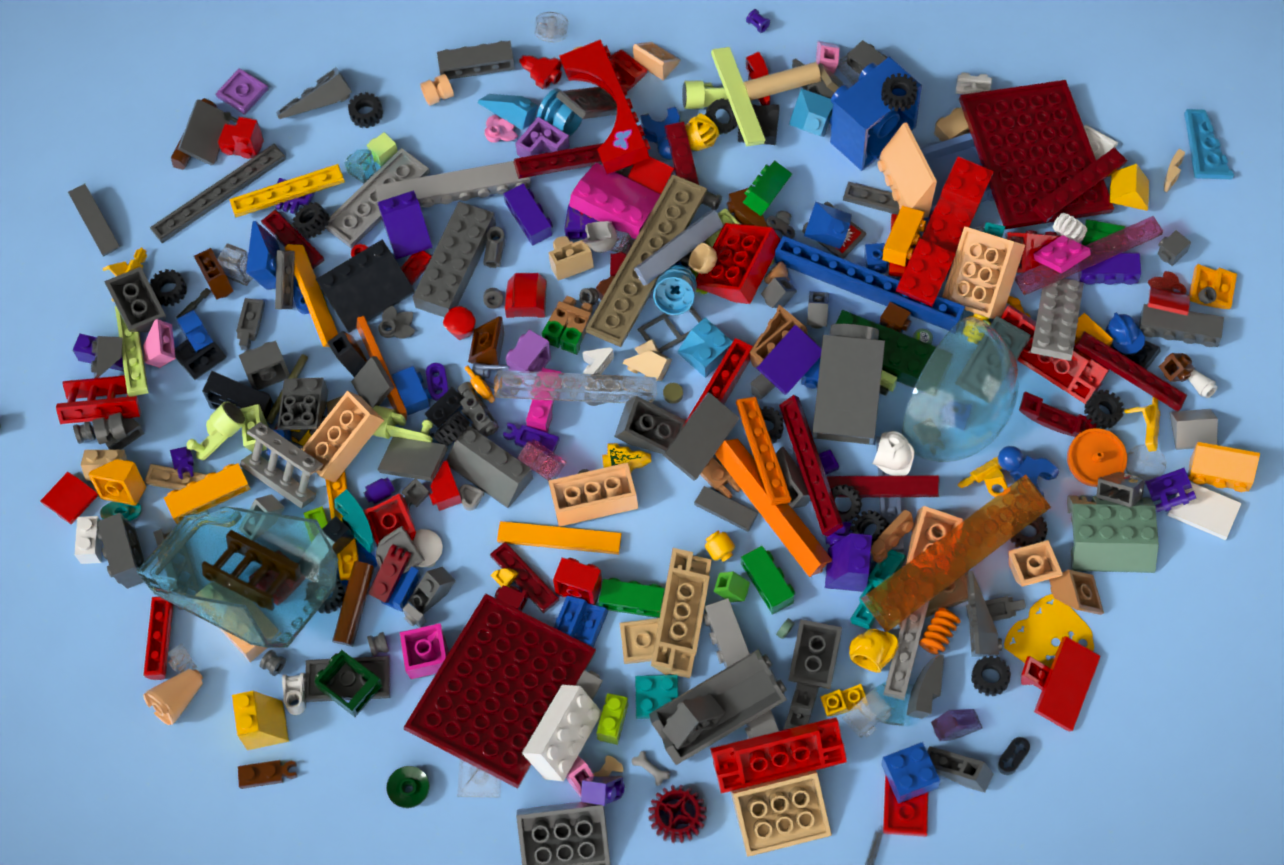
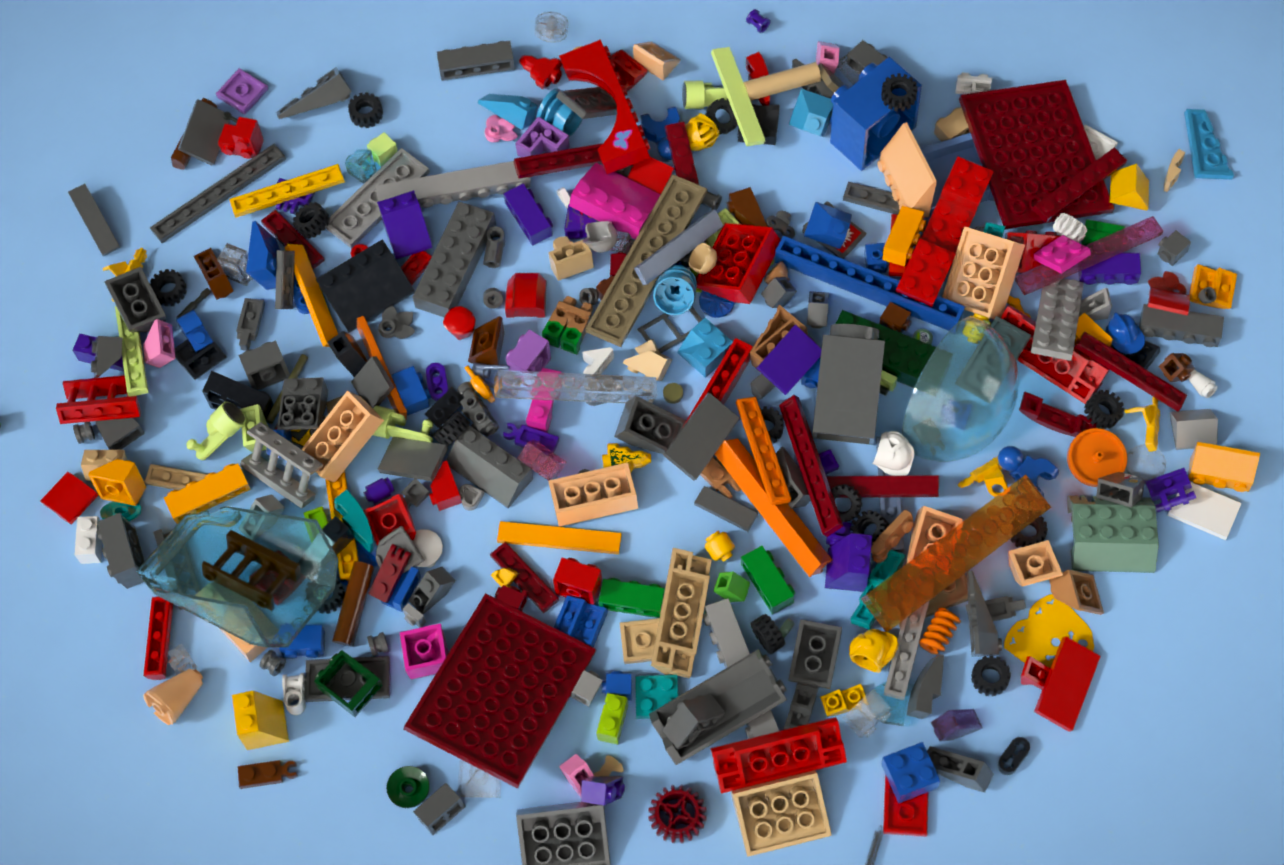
(110, 428): dark grey wheel -> none
(182, 460): dark purple plate -> none
(308, 643): none -> blue brick
(437, 89): light nougat wheel -> none
(439, 809): none -> dark grey hinge
(562, 732): white brick -> none
(564, 196): none -> white tile
(618, 684): none -> blue brick
(642, 761): light grey piece -> none
(714, 305): none -> blue wheel
(766, 187): green brick -> none
(767, 633): none -> black tyre
(1096, 305): none -> light grey slope

